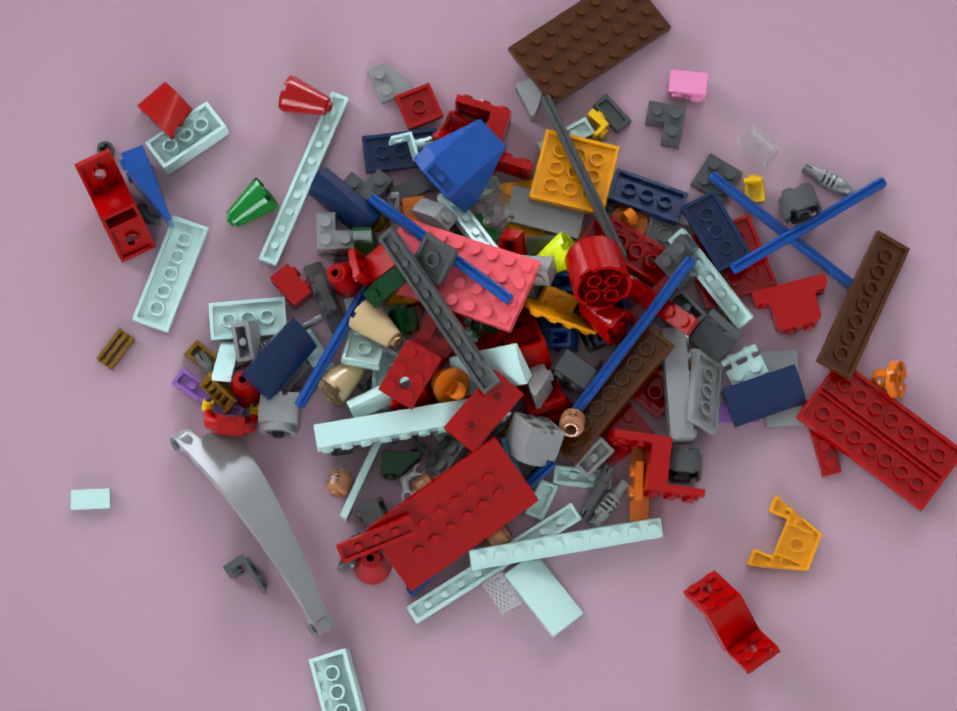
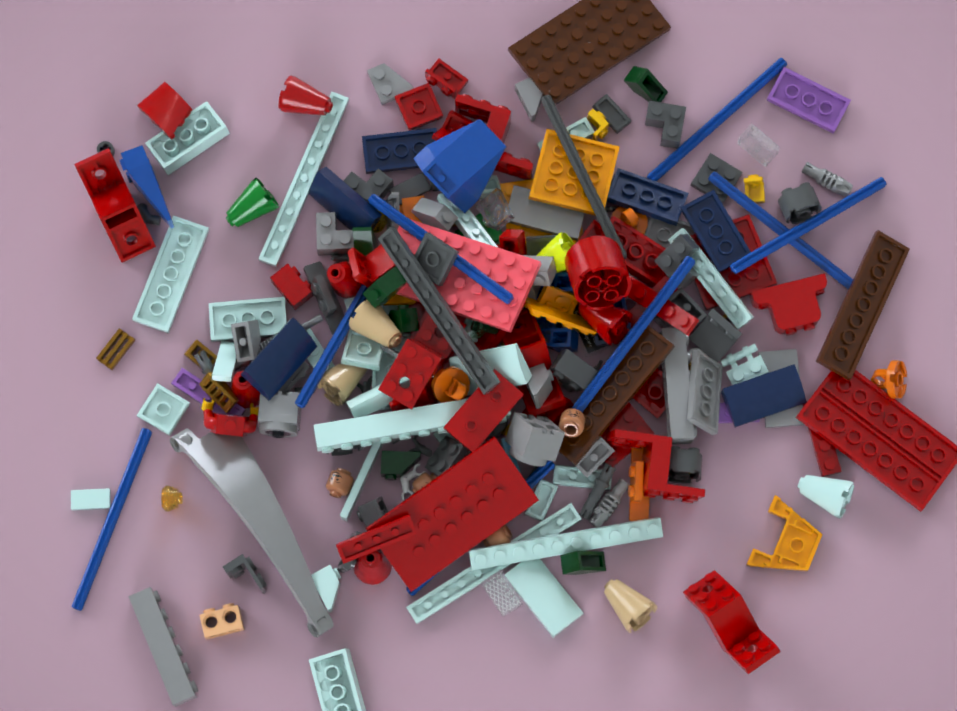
(111, 519): none -> blue axle
(162, 646): none -> light grey brick
(163, 409): none -> light aqua plate
(171, 498): none -> clear yellow cone
(222, 627): none -> light nougat brick
(327, 585): none -> light aqua slope
(414, 145): light aqua bracket -> none
(446, 78): none -> red bracket
(583, 562): none -> dark green slope
(629, 605): none -> tan cone
(645, 84): none -> dark green slope
(687, 85): bright pink brick -> none
(717, 120): none -> blue axle
(808, 100): none -> medium lavender plate
(827, 493): none -> light aqua cone

